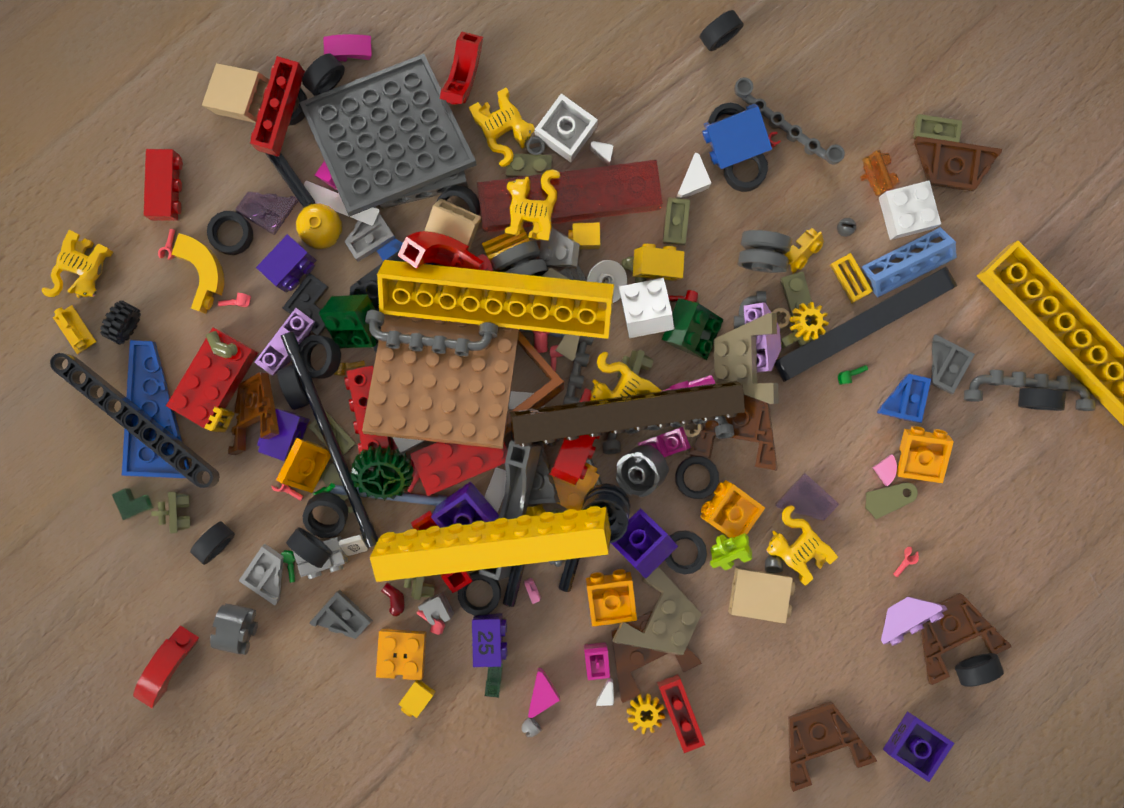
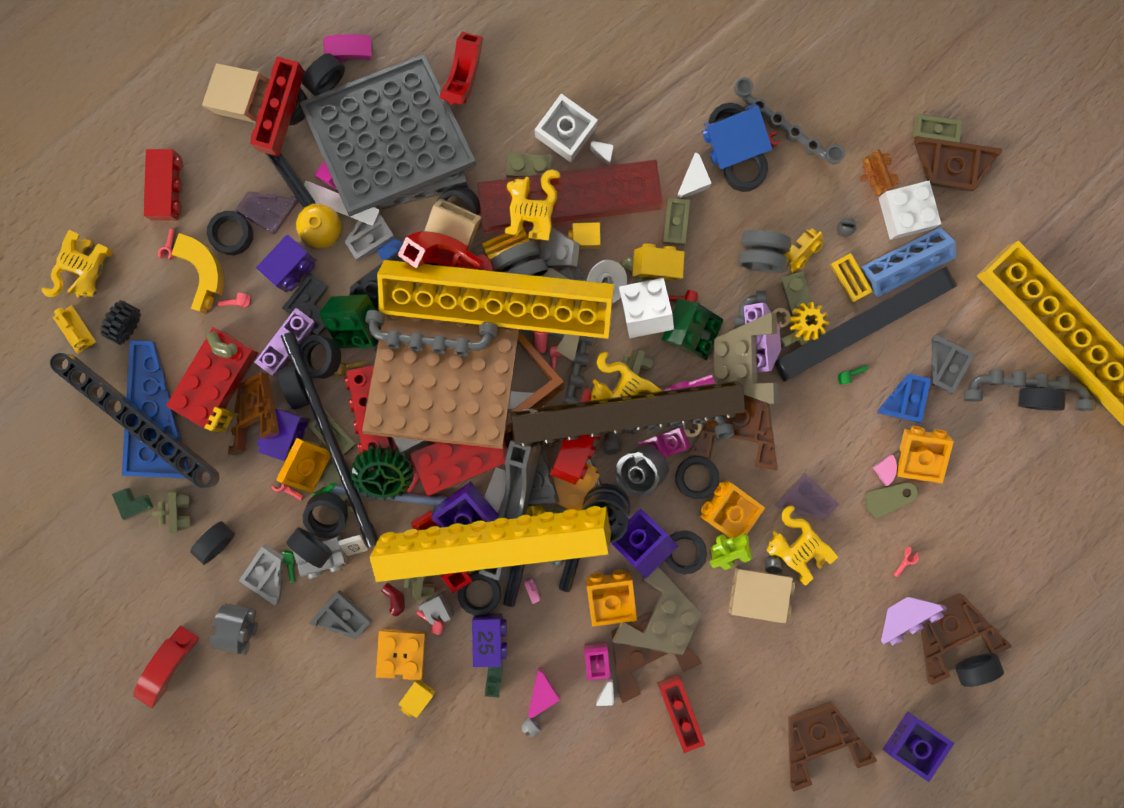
(499, 123): yellow animal -> none
(535, 150): dark grey hinge -> none
(645, 722): yellow gear -> none
(721, 30): black tyre -> none

